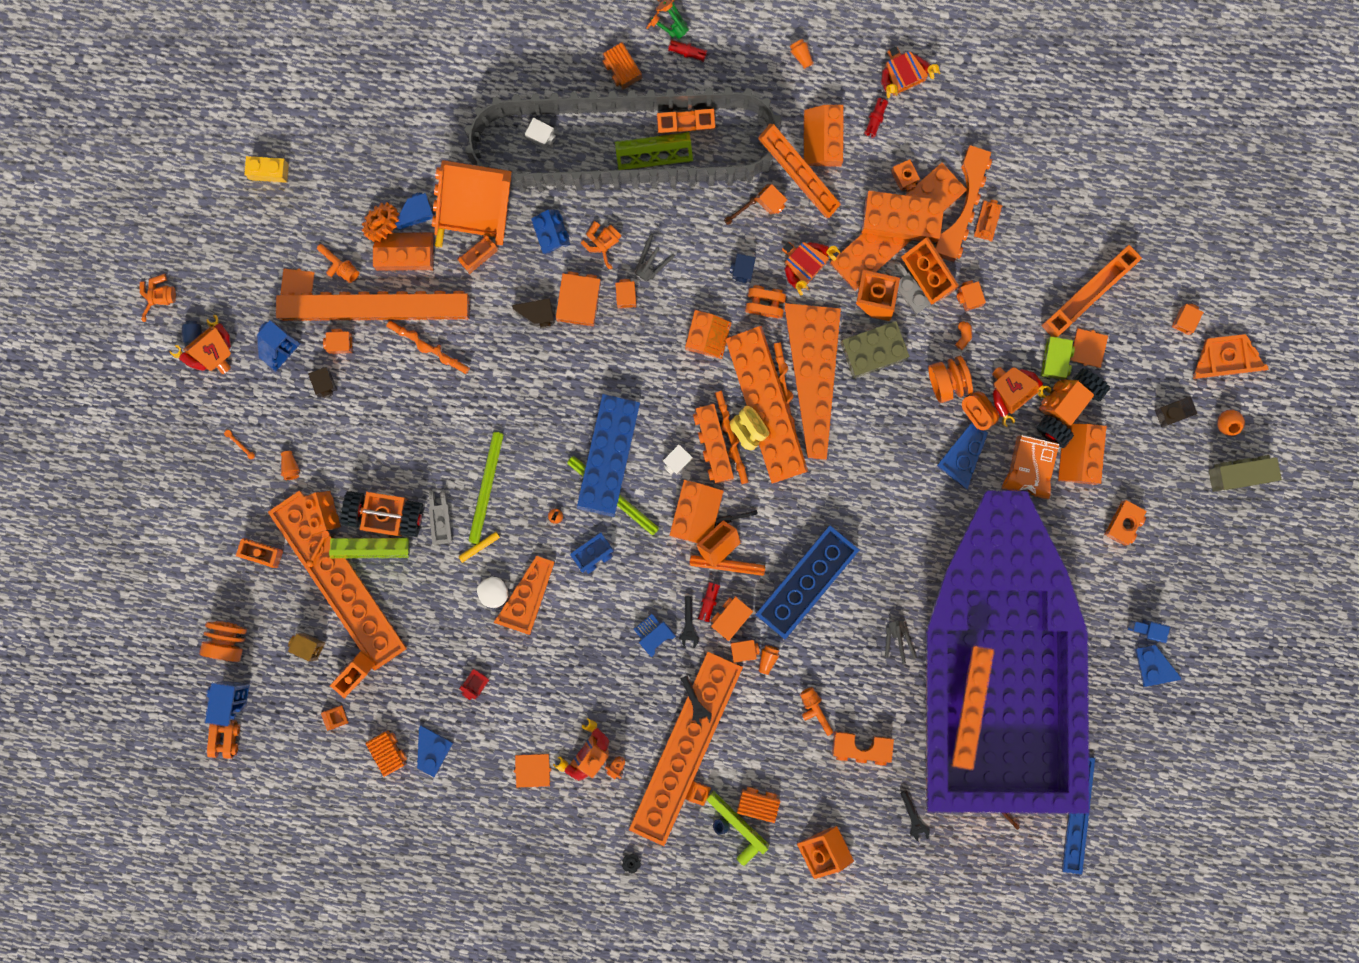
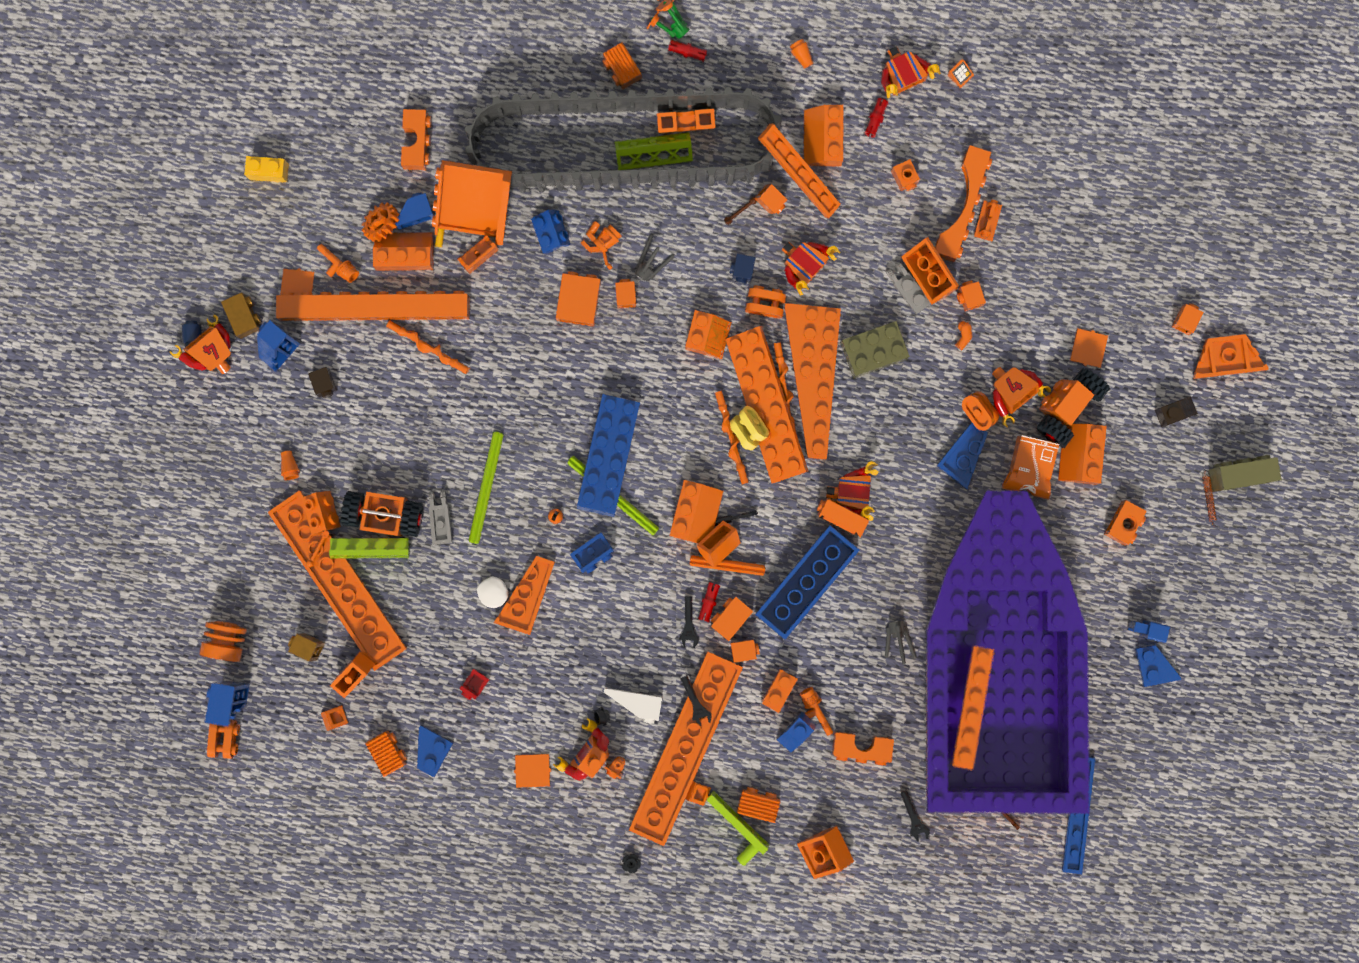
(162, 295): orange piece -> none
(228, 434): orange hinge -> none
(241, 316): none -> pearl gold brick
(259, 553): orange brick -> none
(338, 342): orange brick -> none
(416, 156): none -> orange arch
(478, 547): yellow piece -> none
(536, 312): dark brown slope -> none
(540, 133): white brick -> none
(601, 716): none -> black plate
(640, 704): none -> white slope
(653, 634): blue piece -> none
(676, 460): white brick -> none
(714, 444): orange brick -> none
(721, 826): dark blue hinge -> none
(768, 658): orange cone -> none
(779, 690): none -> orange brick
(797, 732): none -> blue slope
(842, 517): none -> orange window
(854, 491): none -> torso
(874, 251): orange plate -> none
(878, 294): orange slope -> none
(902, 216): orange brick -> none
(954, 378): orange wheel -> none
(960, 73): none -> slope
(1057, 358): lime brick -> none
(1091, 291): orange arch -> none
(1211, 503): none -> orange piece
(1230, 422): orange piece -> none

